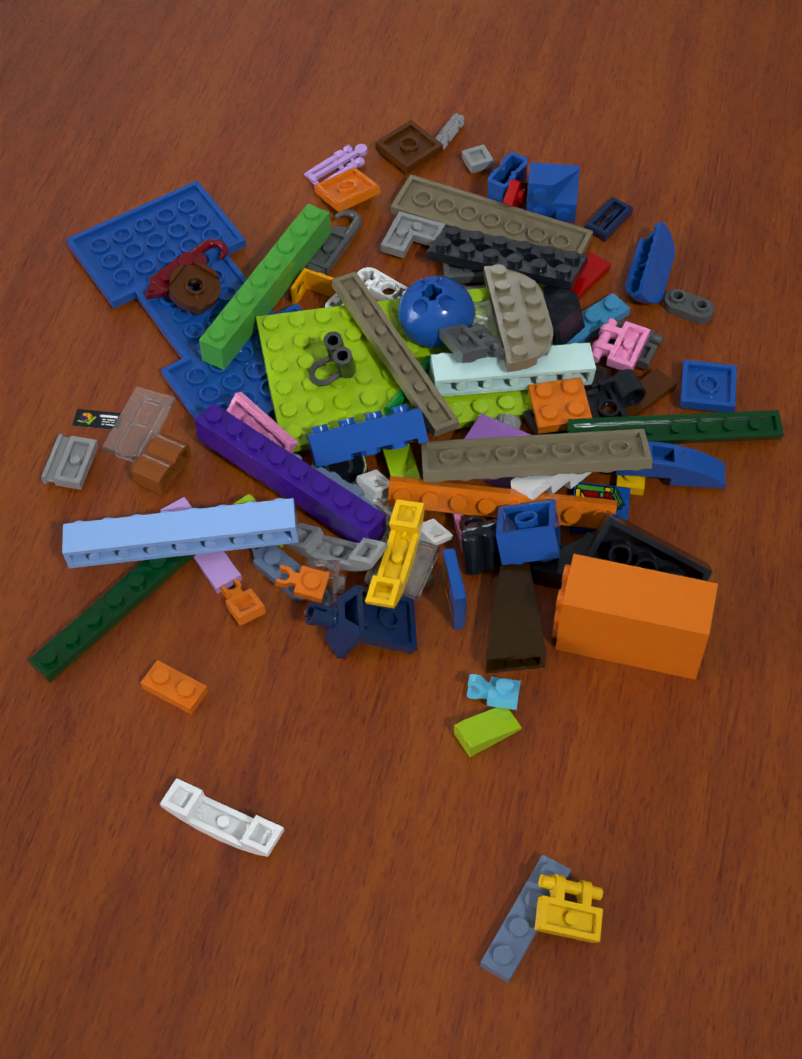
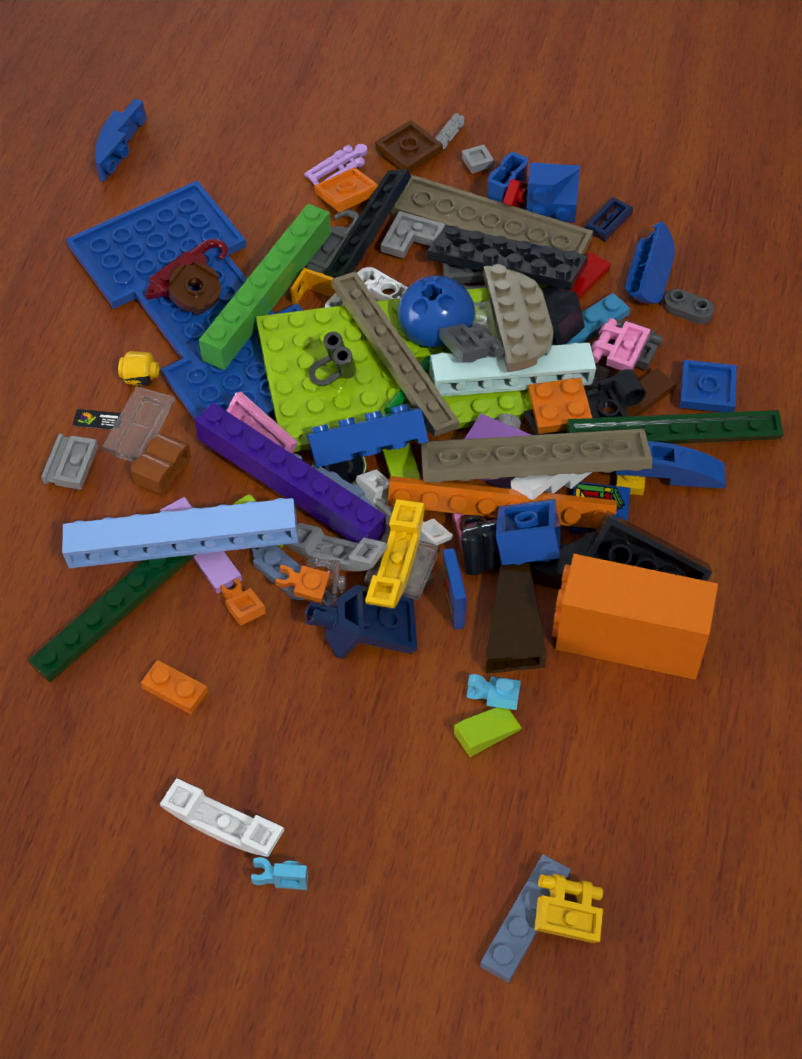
(113, 138): none -> blue slope
(138, 368): none -> yellow head
(286, 875): none -> medium azure plate
(369, 223): none -> black plate

